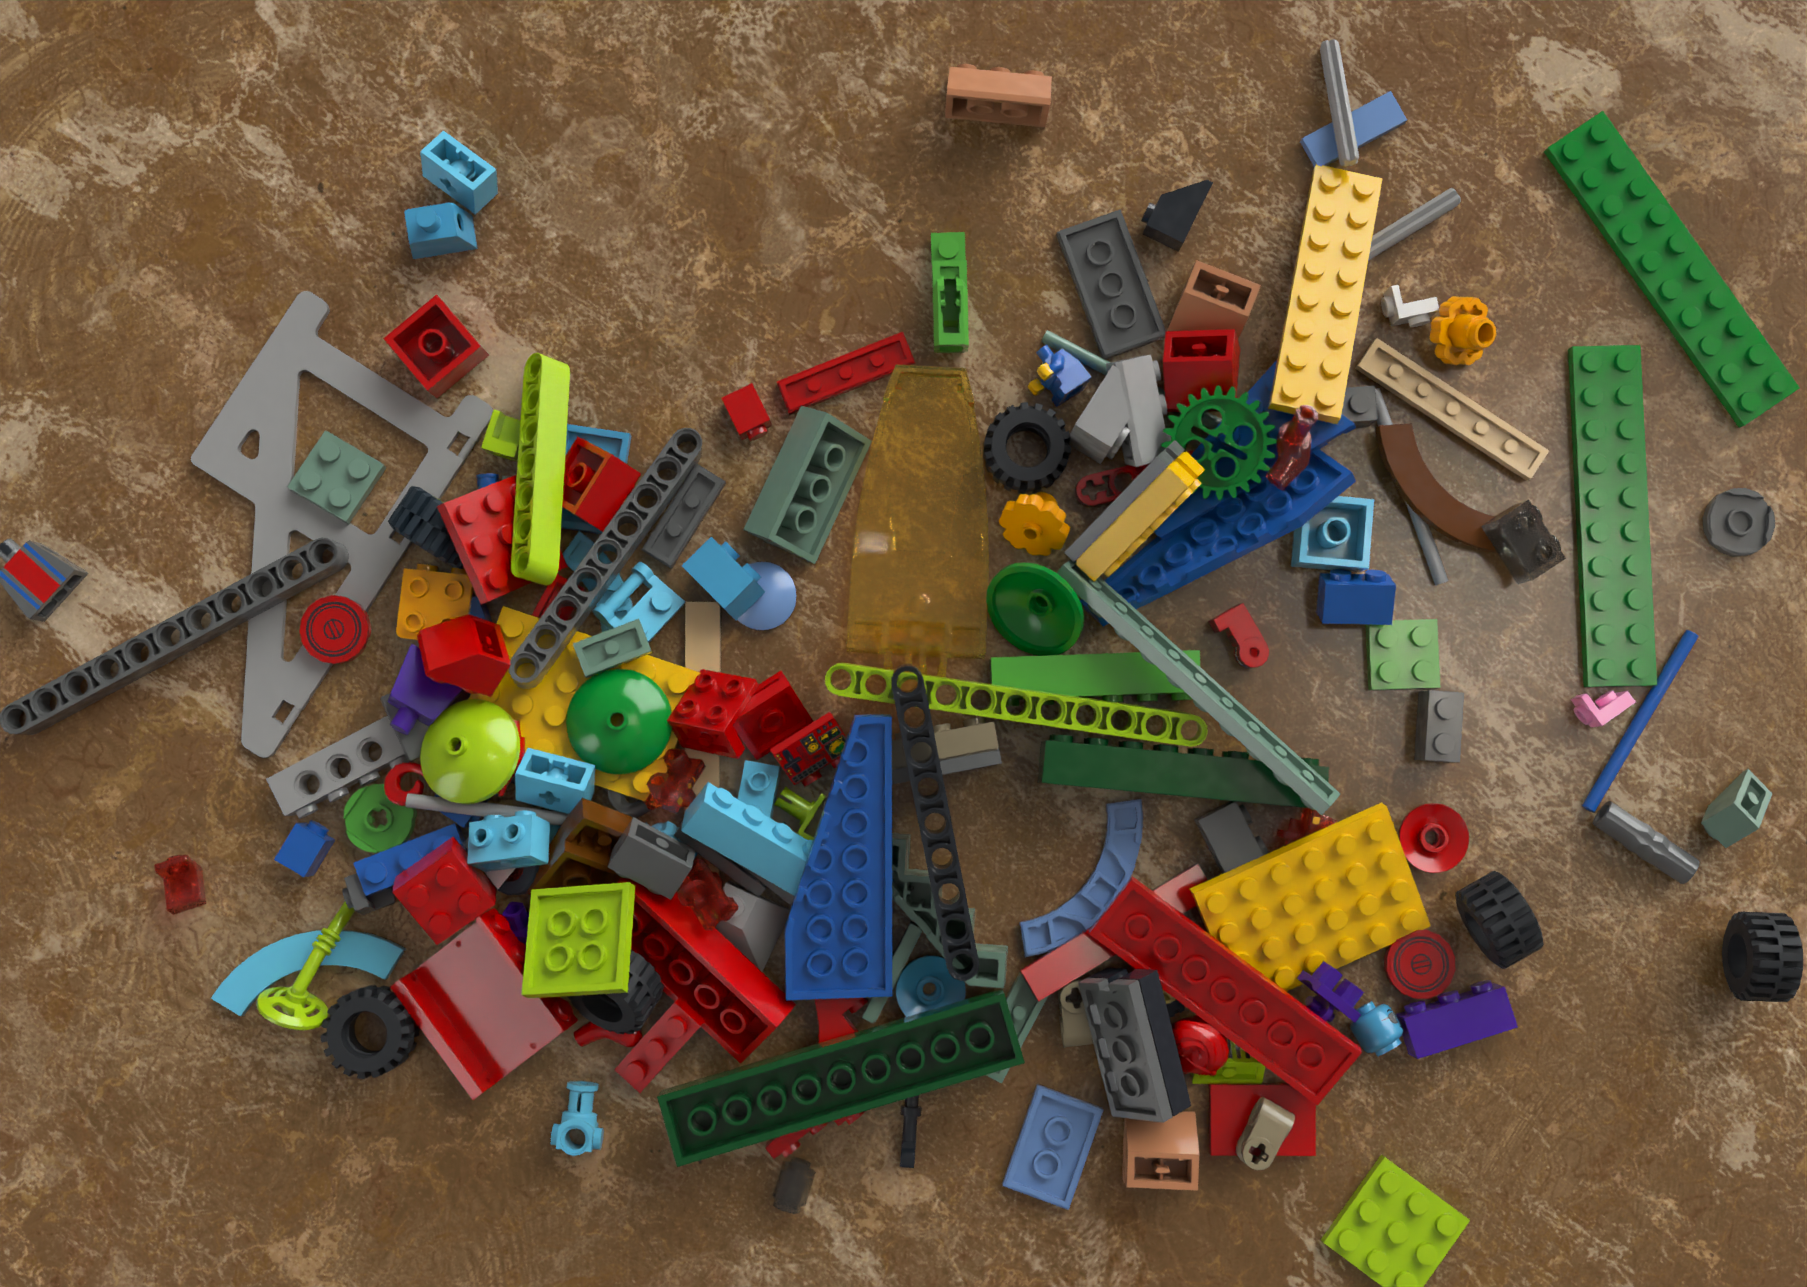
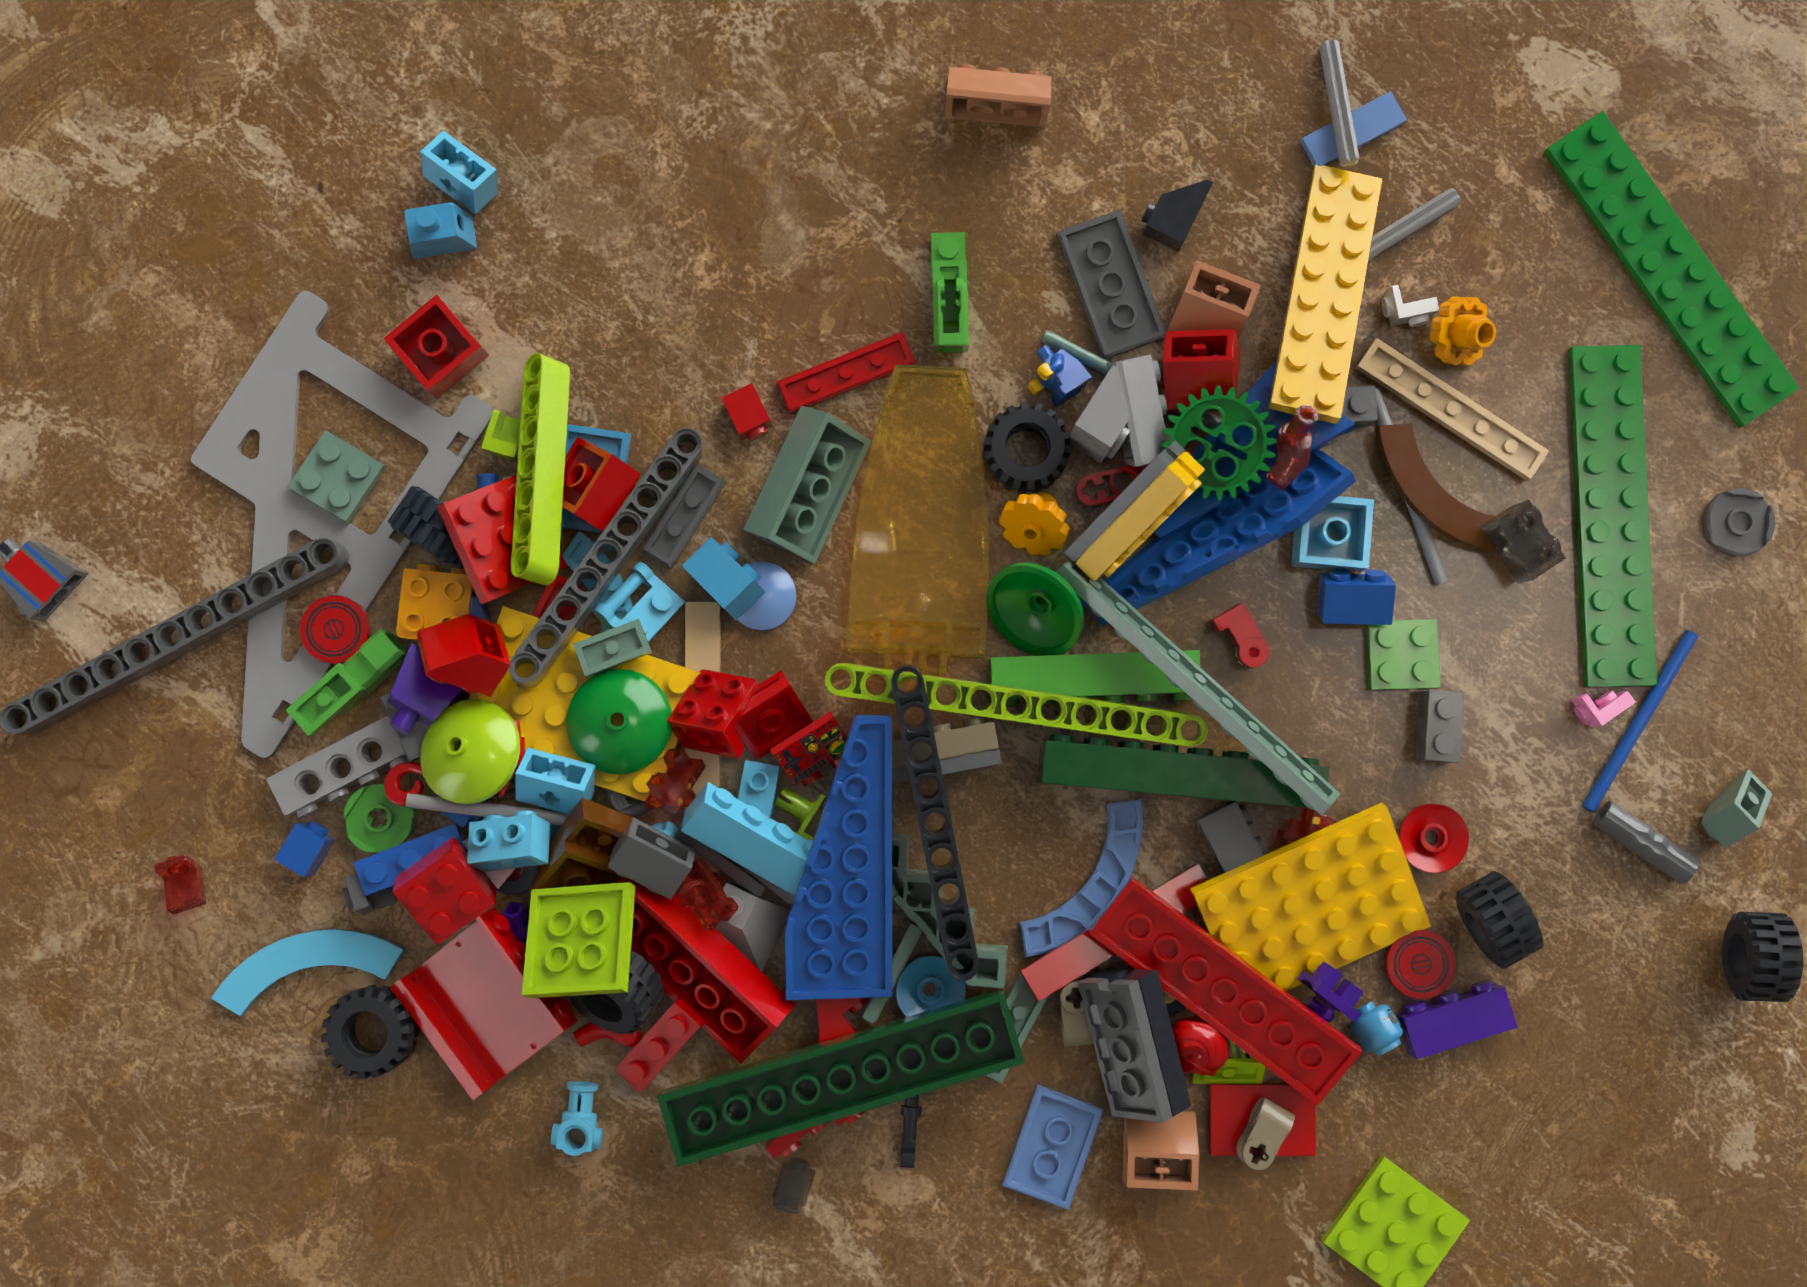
(297, 995): lime dish -> none
(348, 682): none -> bright green plate

